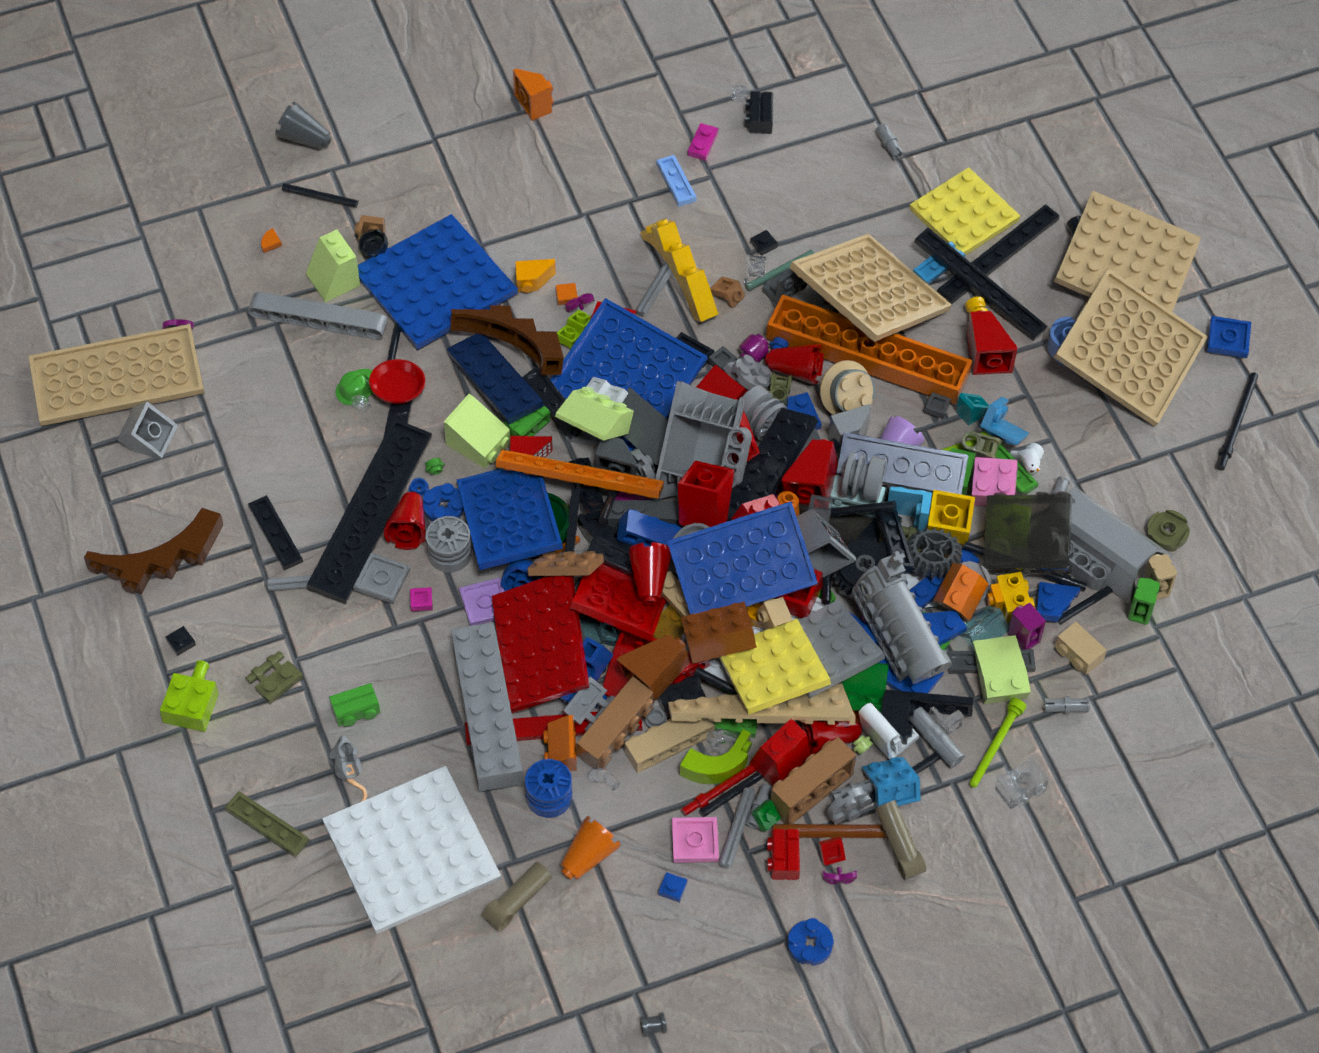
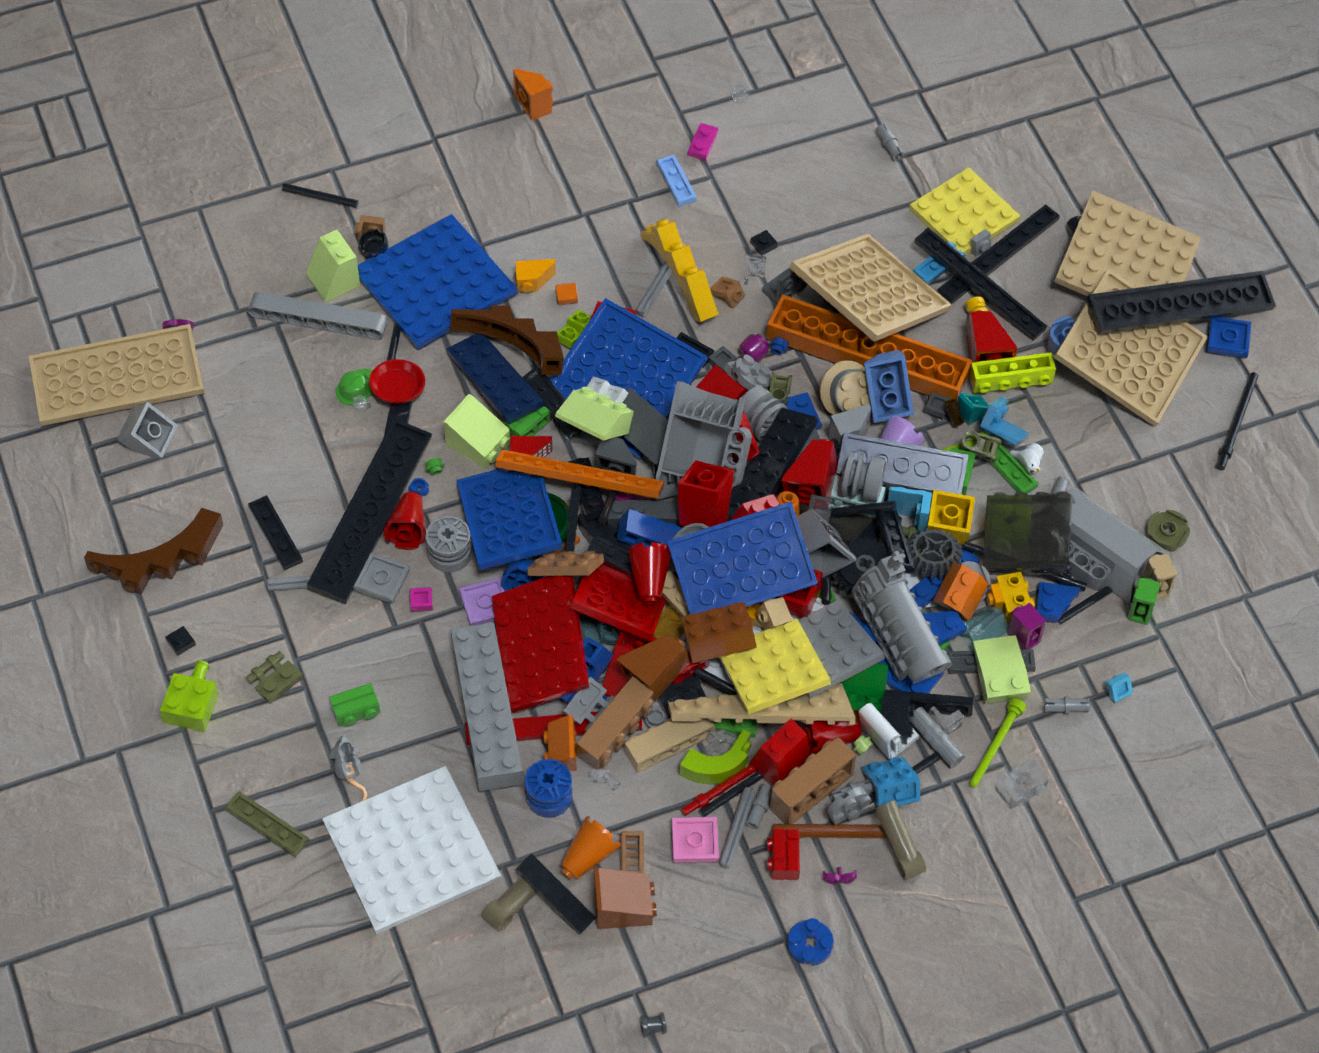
(270, 241): orange tile -> none
(302, 128): dark grey cone -> none
(439, 494): blue plate -> none
(555, 893): none -> black tile
(579, 301): magenta piece -> none
(623, 898): none -> slope
(632, 835): none -> medium nougat slope
(643, 464): light grey plate -> none
(673, 887): blue plate -> none
(760, 112): black brick -> none
(766, 815): green plate -> none
(773, 273): sand green bar -> none
(800, 361): red cone -> none
(832, 851): red plate -> none
(888, 386): none -> medium blue slope
(954, 413): none -> dark brown pin
(980, 242): none -> light grey plate
(993, 476): bright pink brick -> none
(1012, 372): none -> neon yellow brick
(1080, 648): tan brick -> none
(1119, 687): none -> medium azure tile
(1180, 302): none -> black plate

